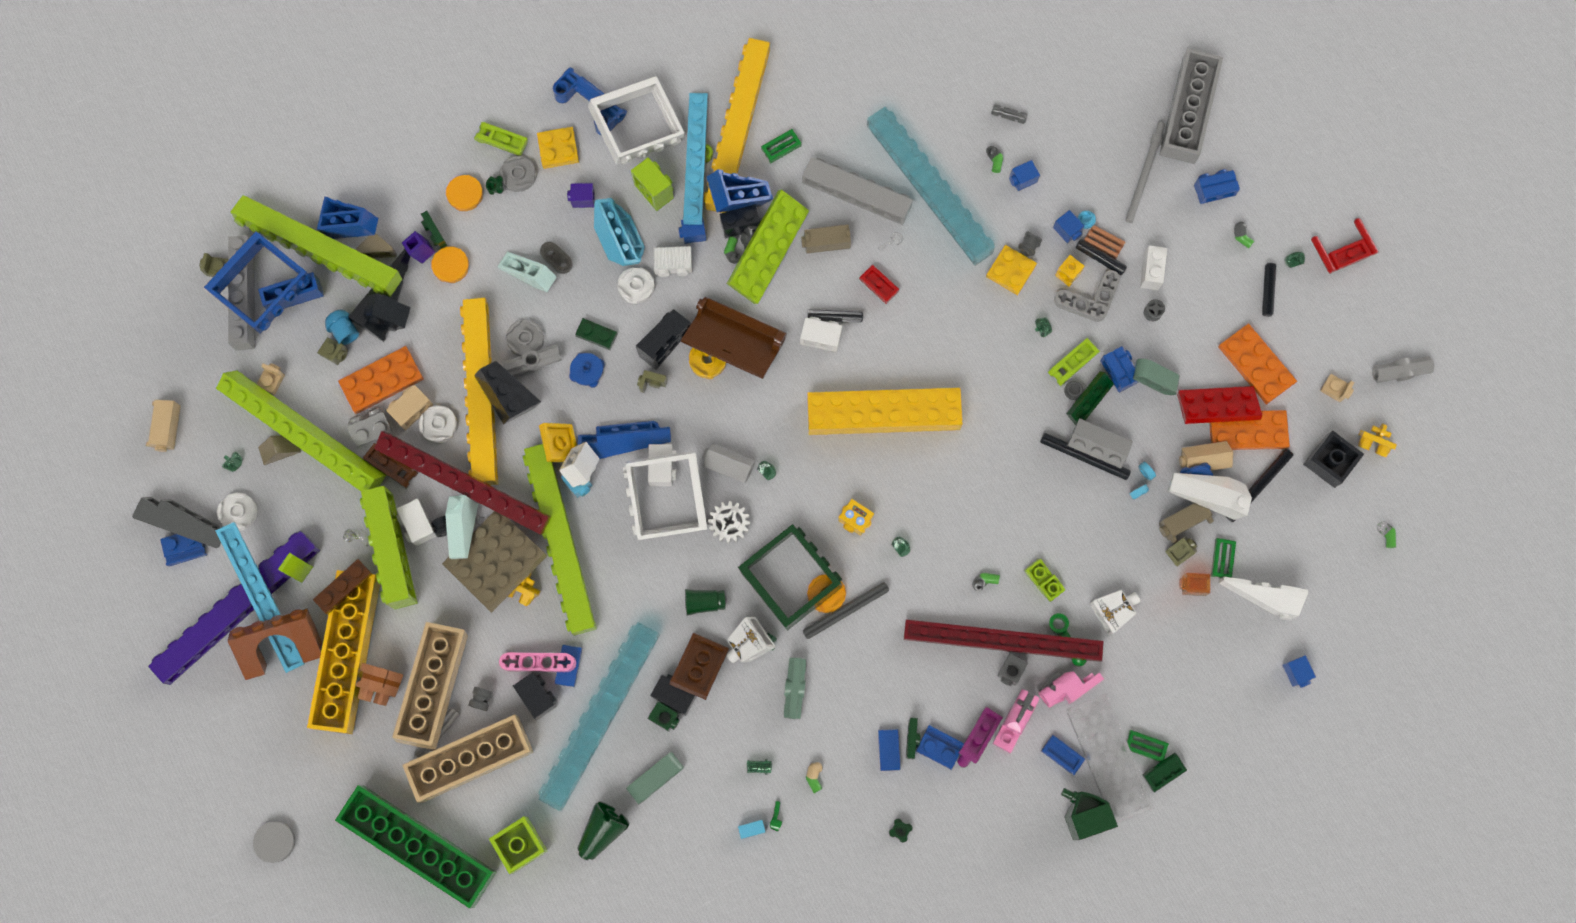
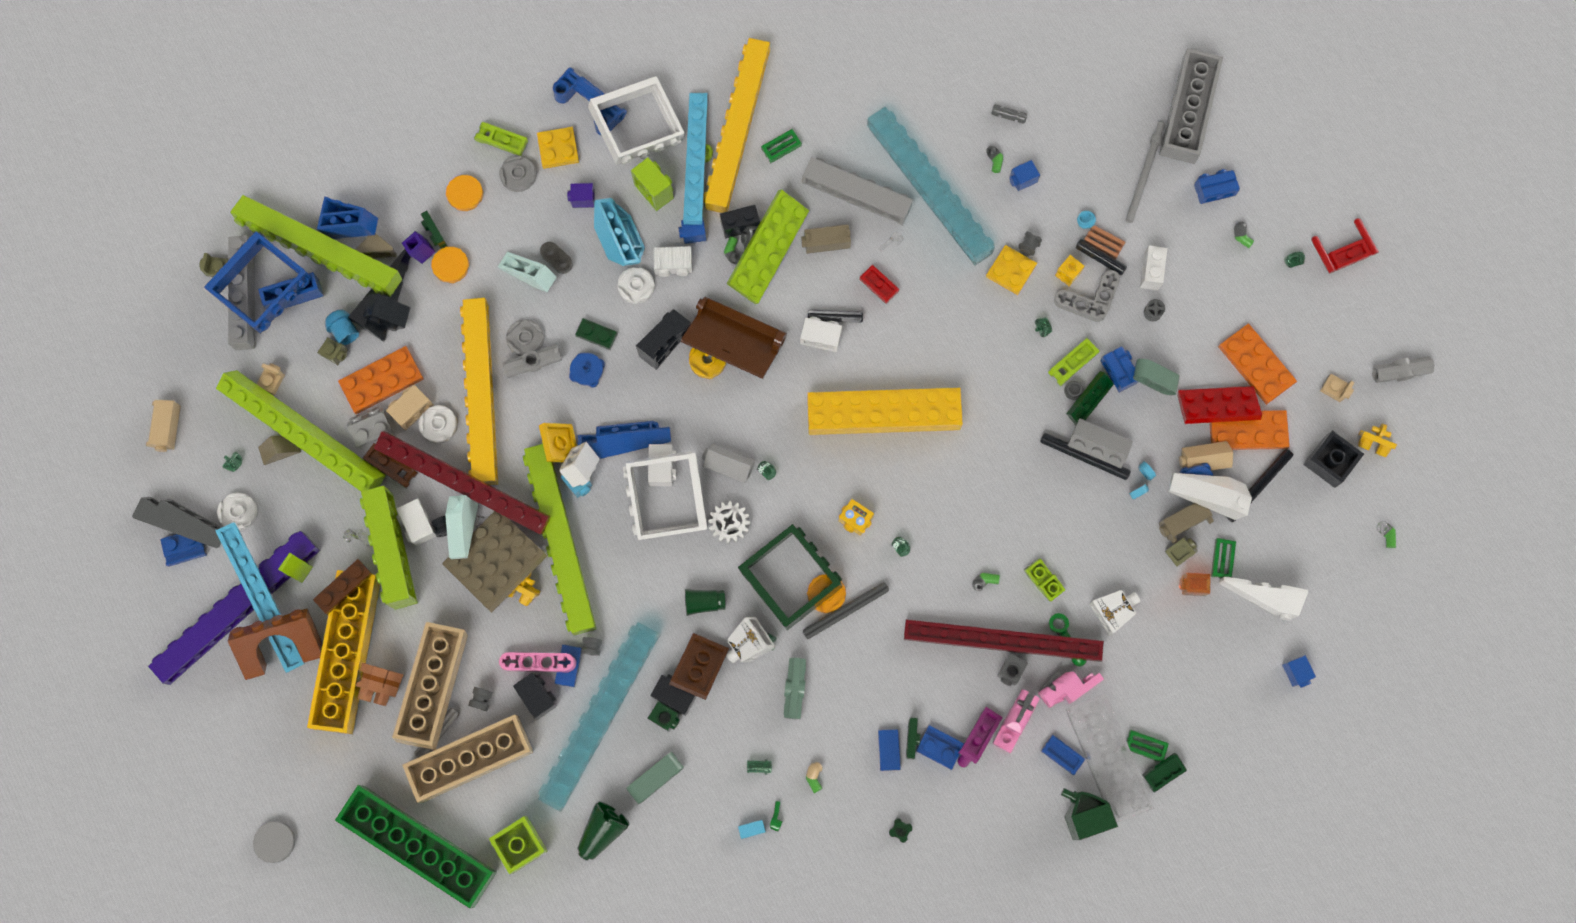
(494, 185): dark green plate -> none
(505, 392): black wedge -> none
(591, 646): none -> dark grey wheel
(654, 379): olive bracket -> none
(736, 192): blue wedge -> none
(1068, 227): blue brick -> none
(1269, 289): black axle -> none

